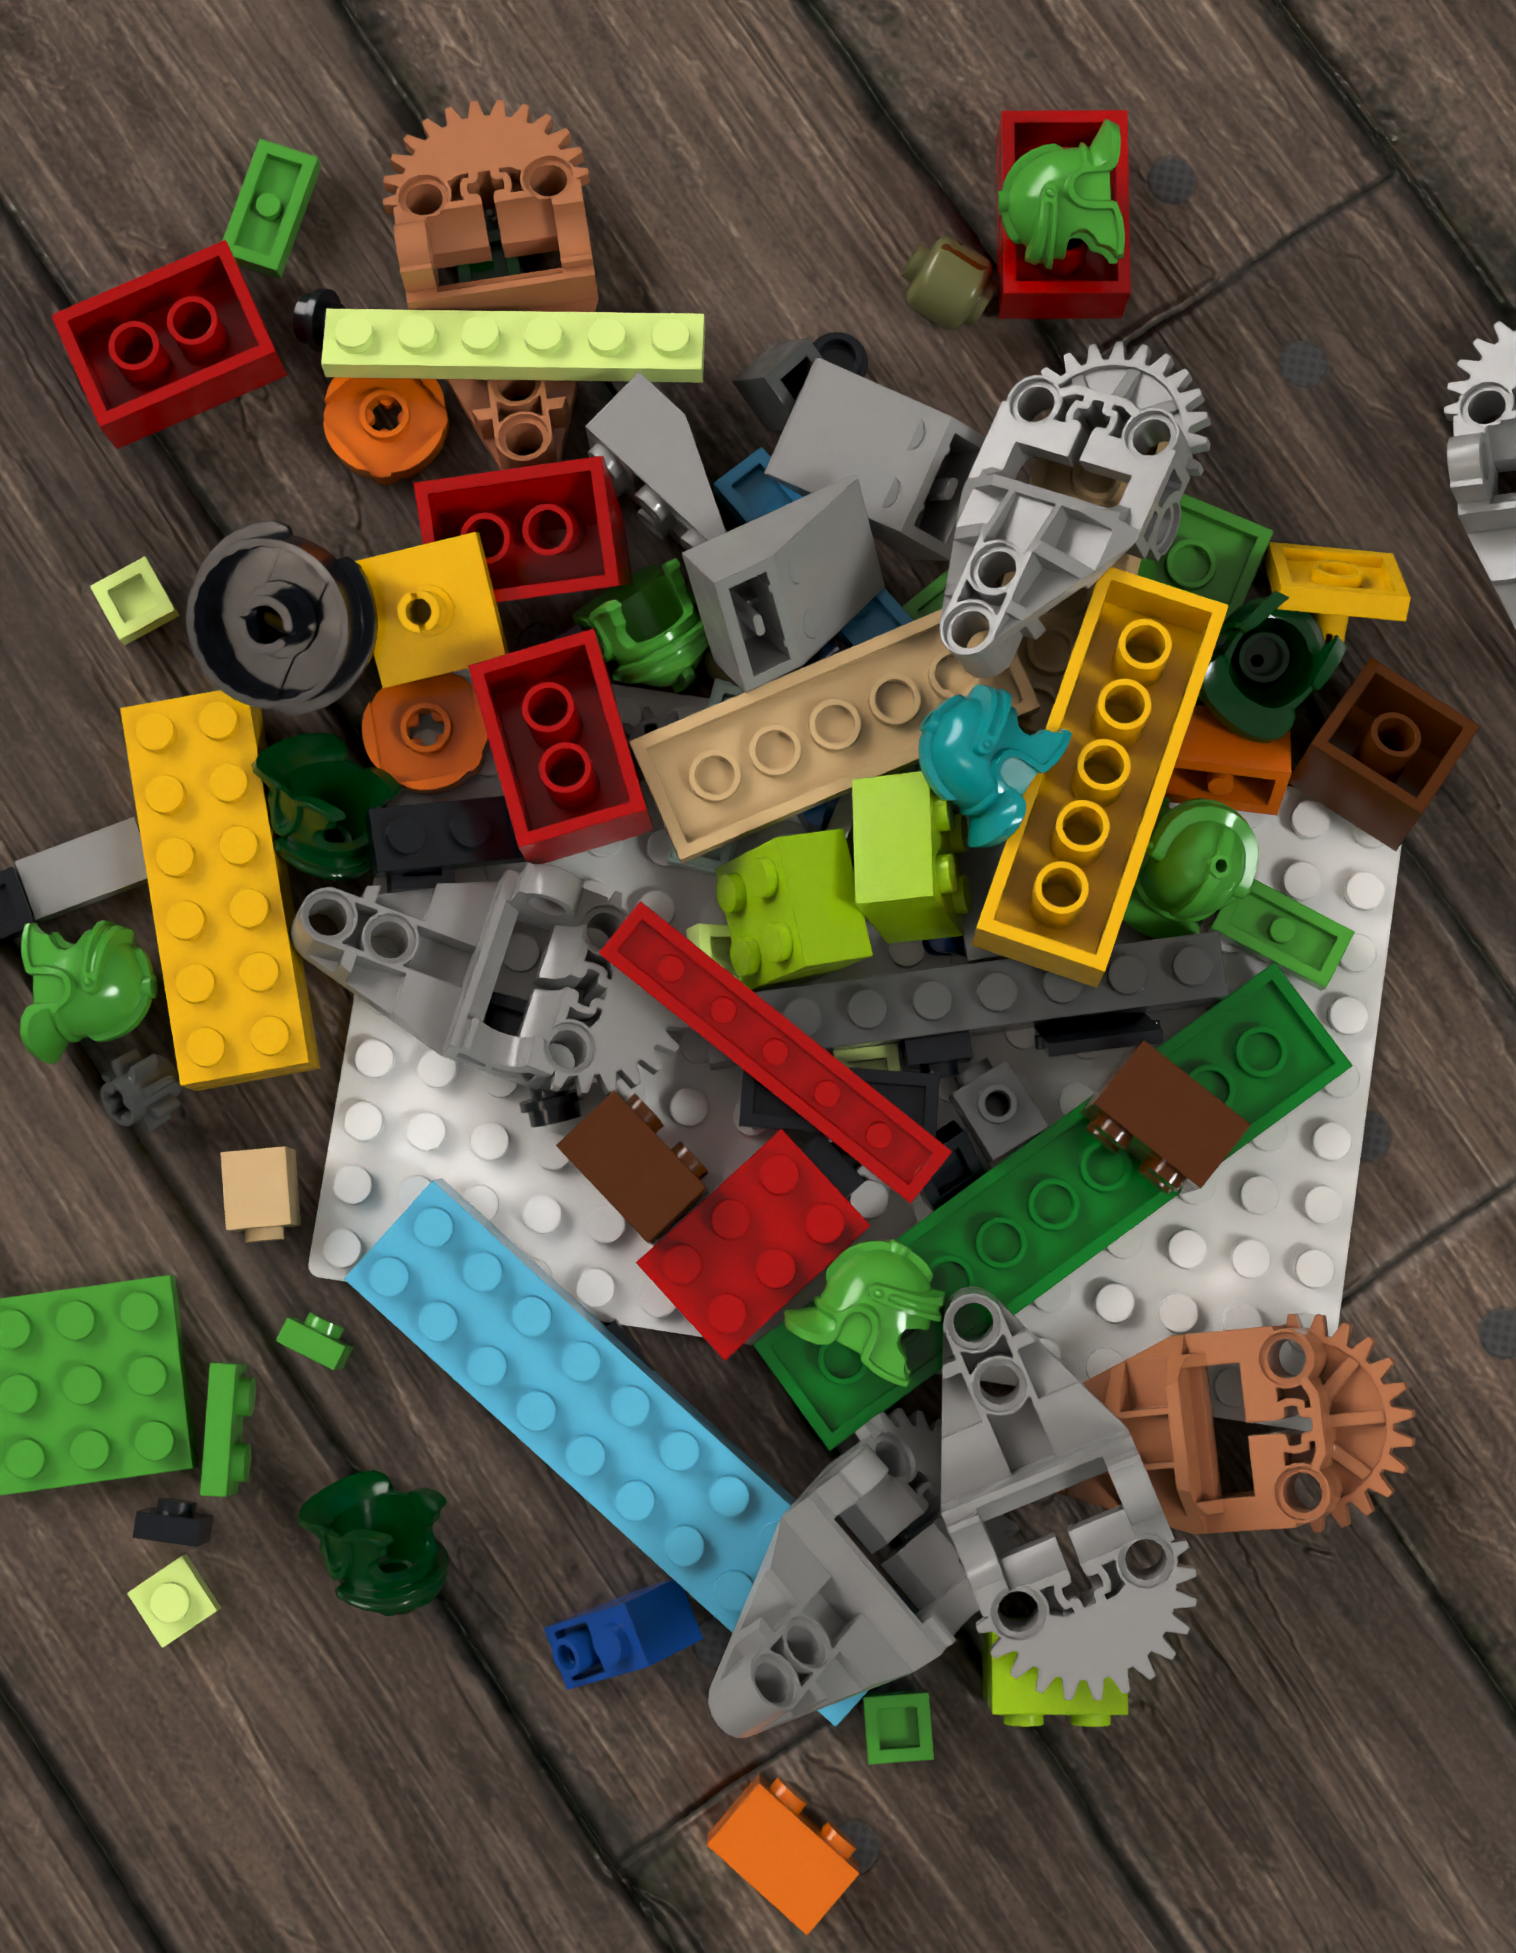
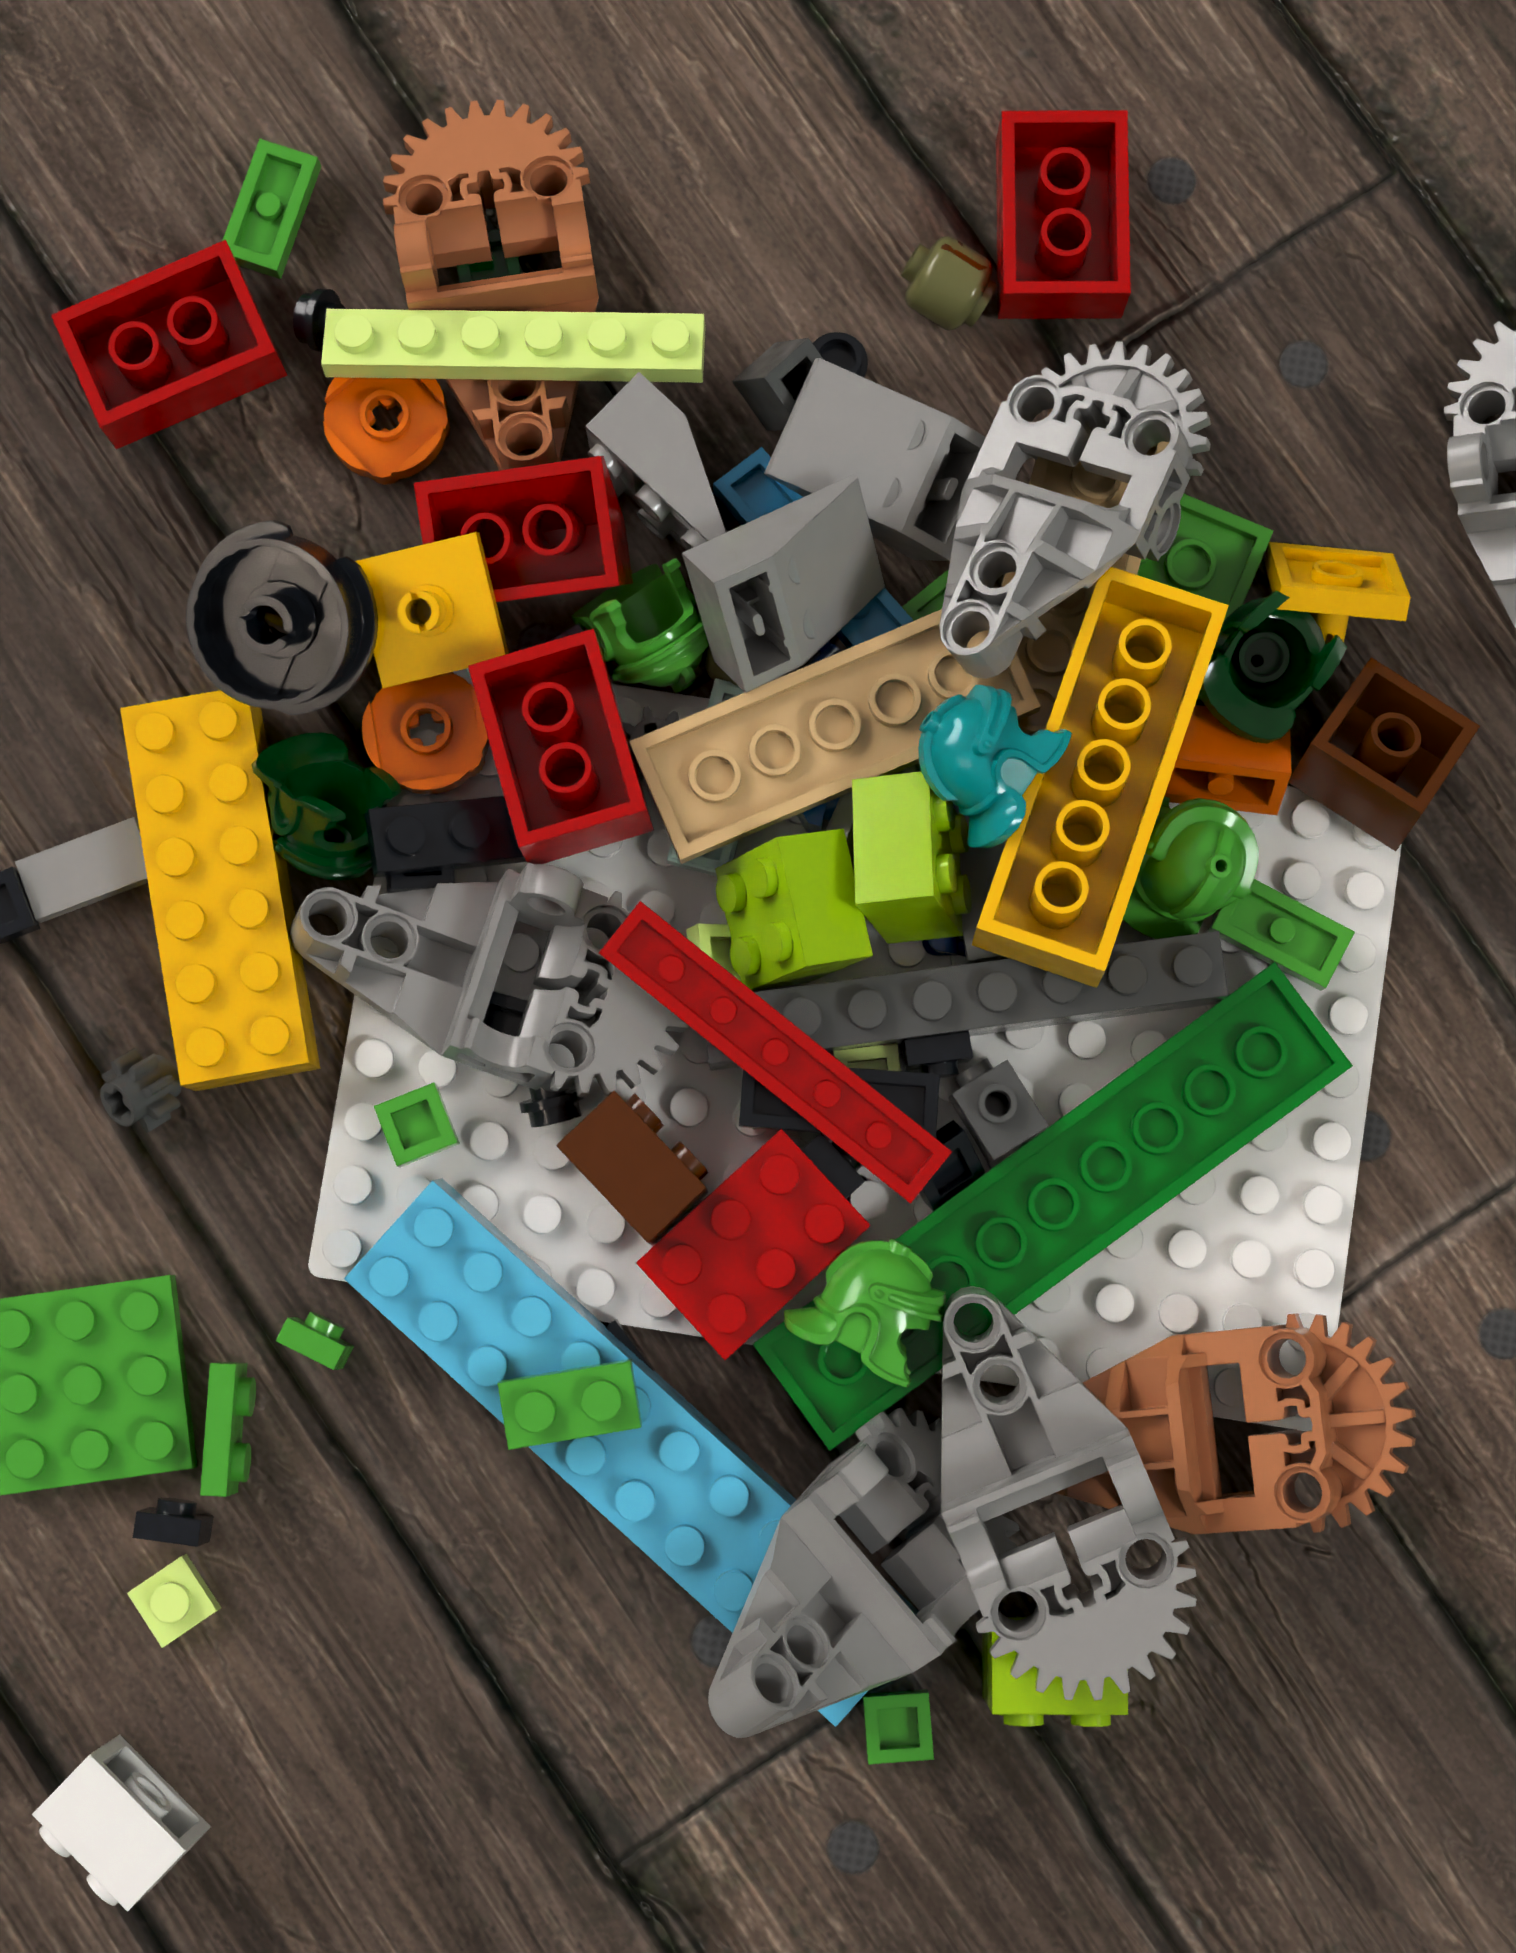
(83, 988): bright green helmet -> none
(119, 1823): none -> white brick
(134, 600): yellowish green plate -> none
(260, 1192): tan brick -> none
(379, 1542): dark green helmet -> none
(416, 1125): none -> bright green plate
(569, 1404): none -> bright green plate
(623, 1634): blue slope -> none
(785, 1851): orange brick -> none
(1064, 196): bright green helmet -> none
(1097, 1034): black piece -> none
(1163, 1121): reddish brown brick -> none

